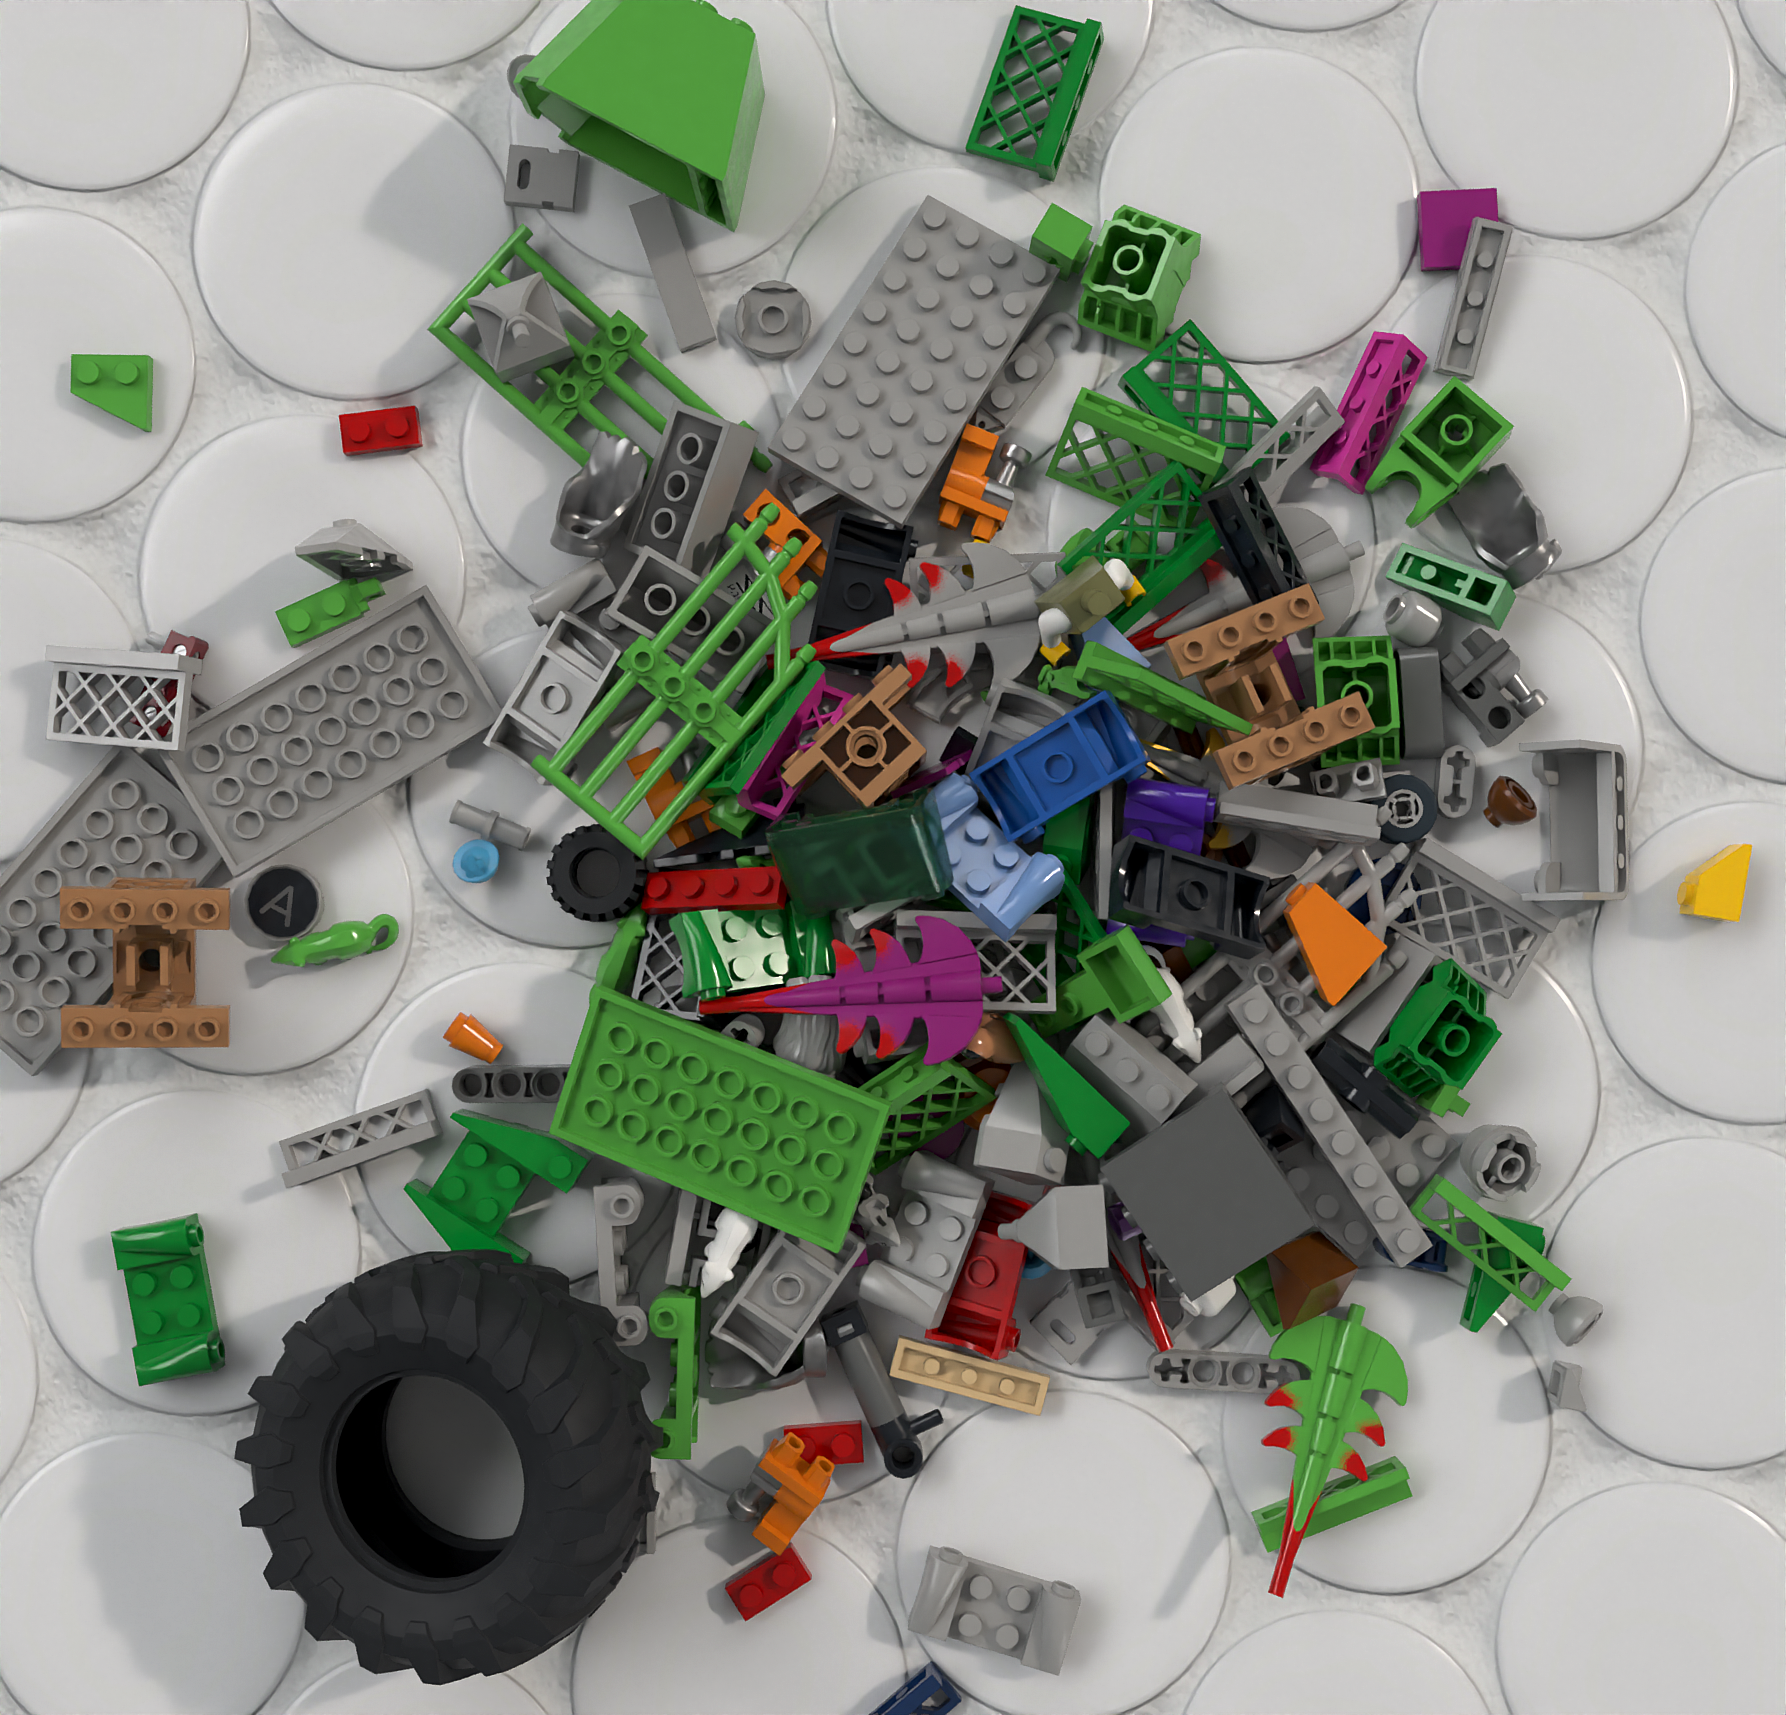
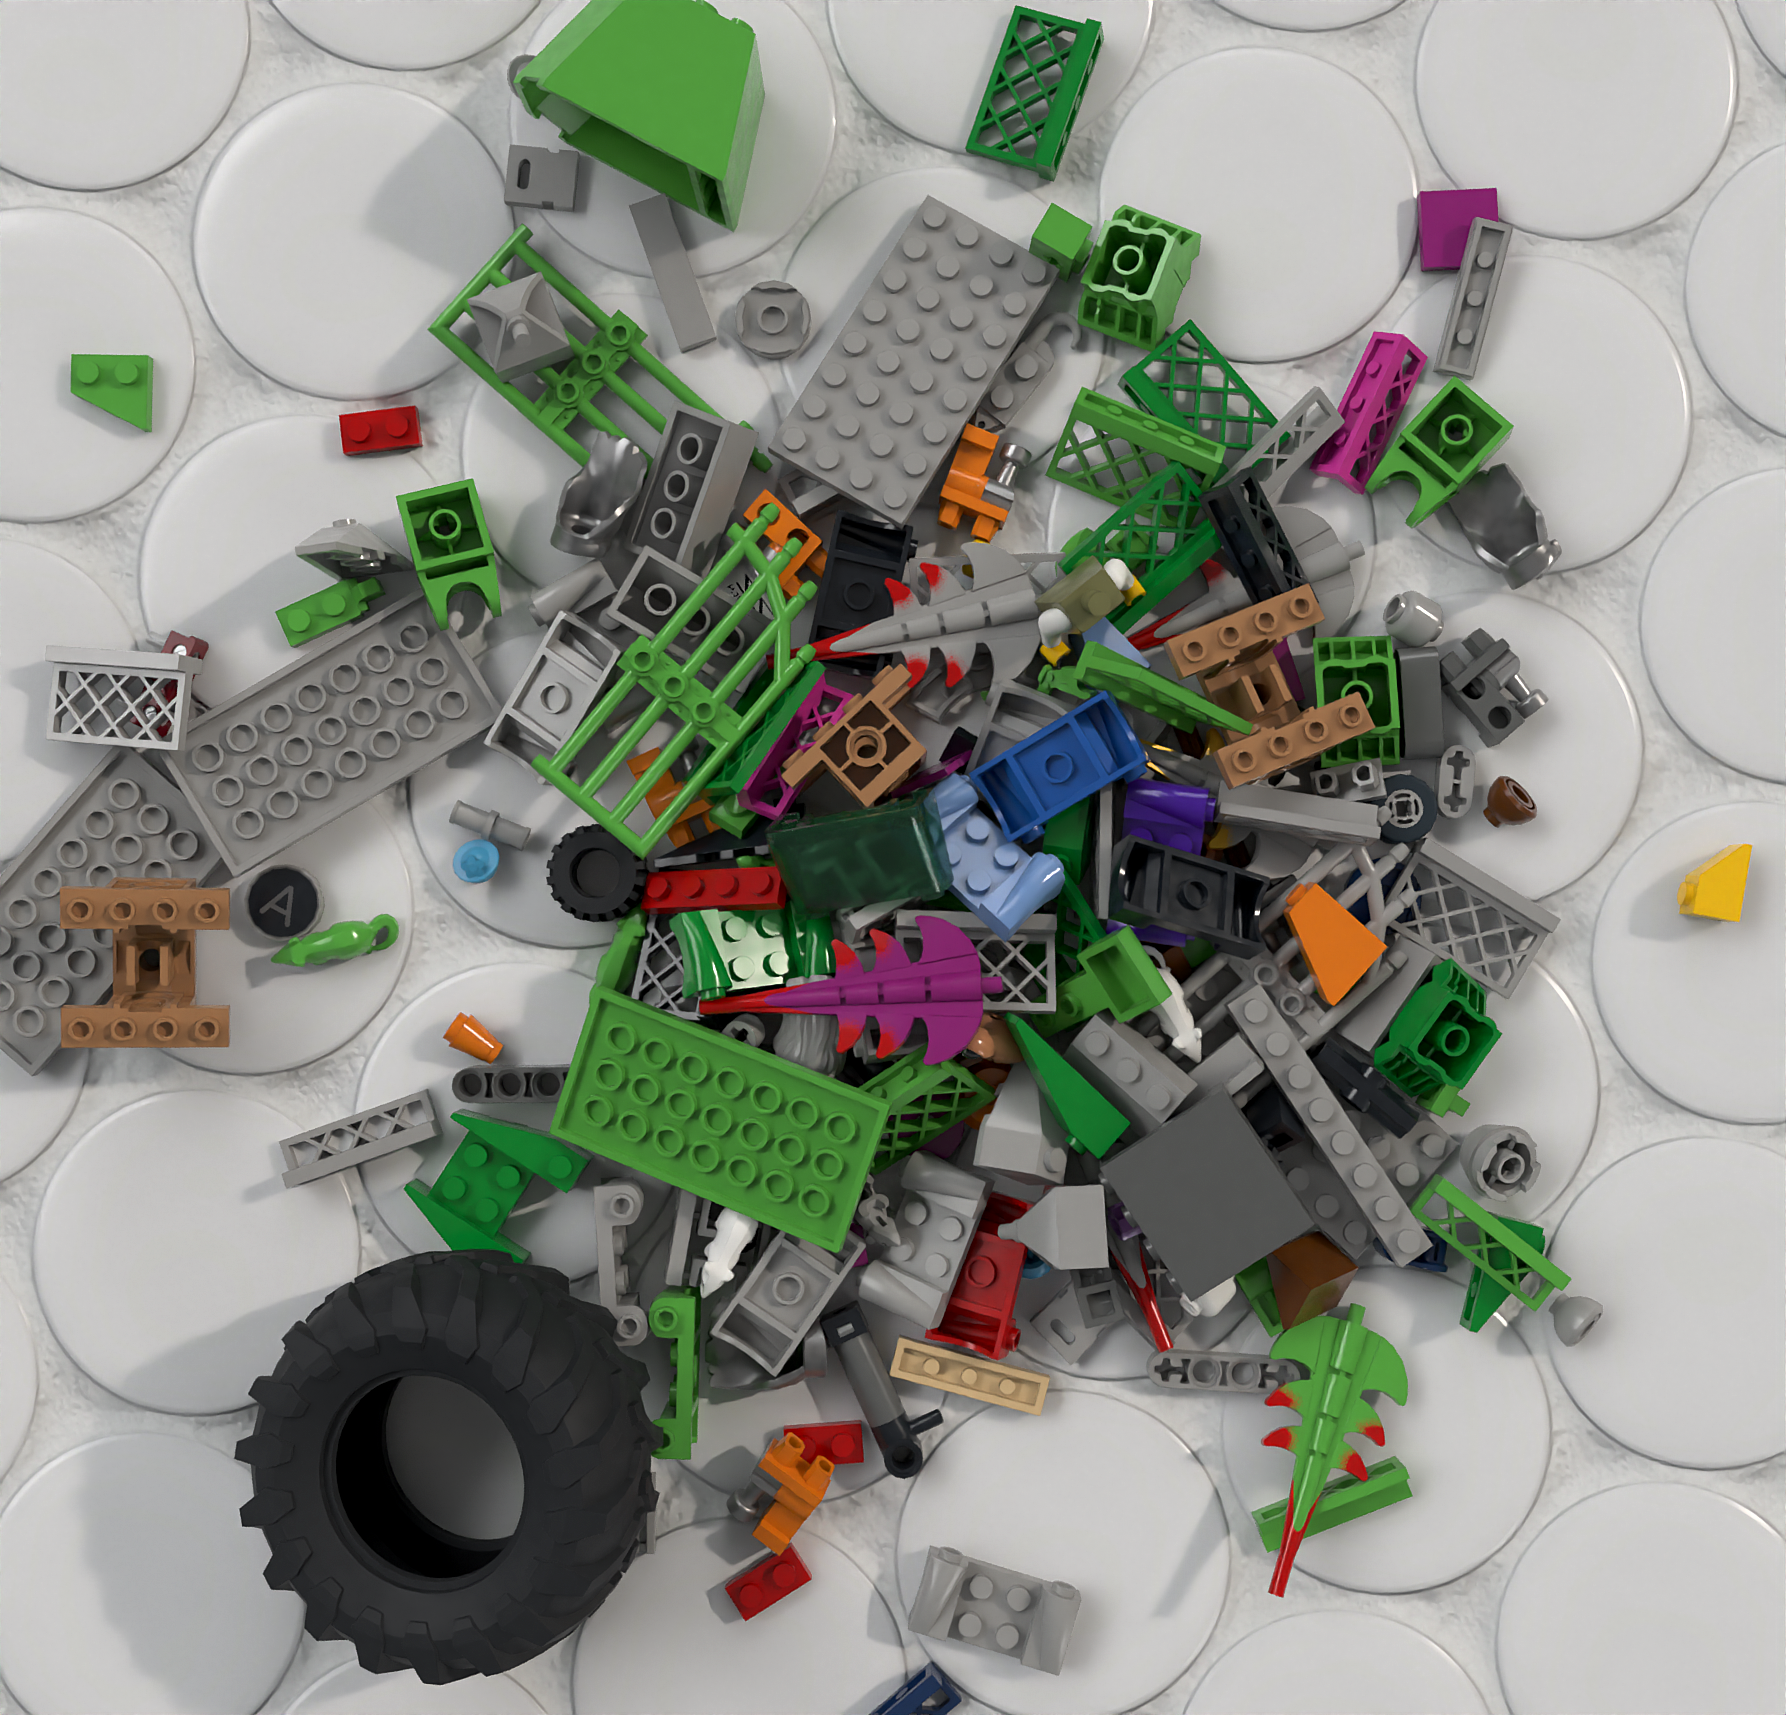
(169, 1299): green piece -> none
(452, 561): none -> bright green brick
(1453, 585): green slope -> none
(1564, 1386): light grey slope -> none
(1585, 820): light grey windscreen -> none

